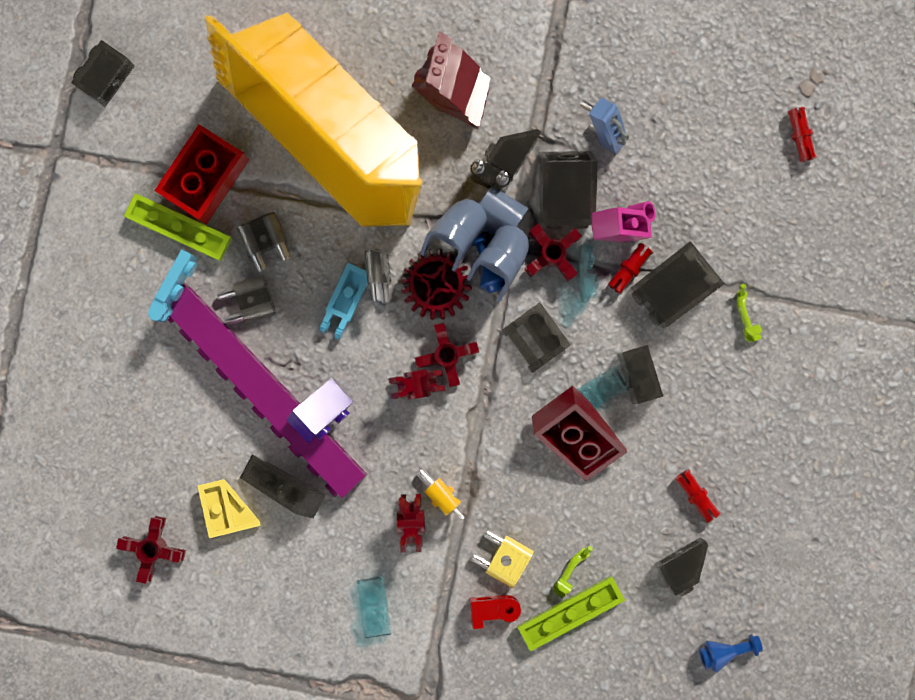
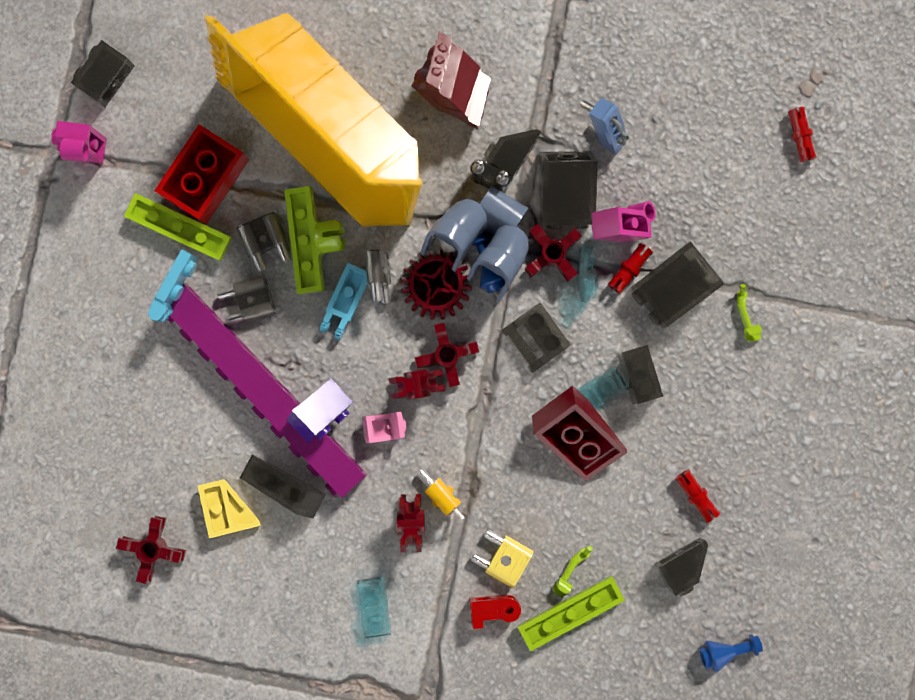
(79, 142): none -> dark pink hinge
(310, 239): none -> lime plate
(384, 427): none -> bright pink bracket

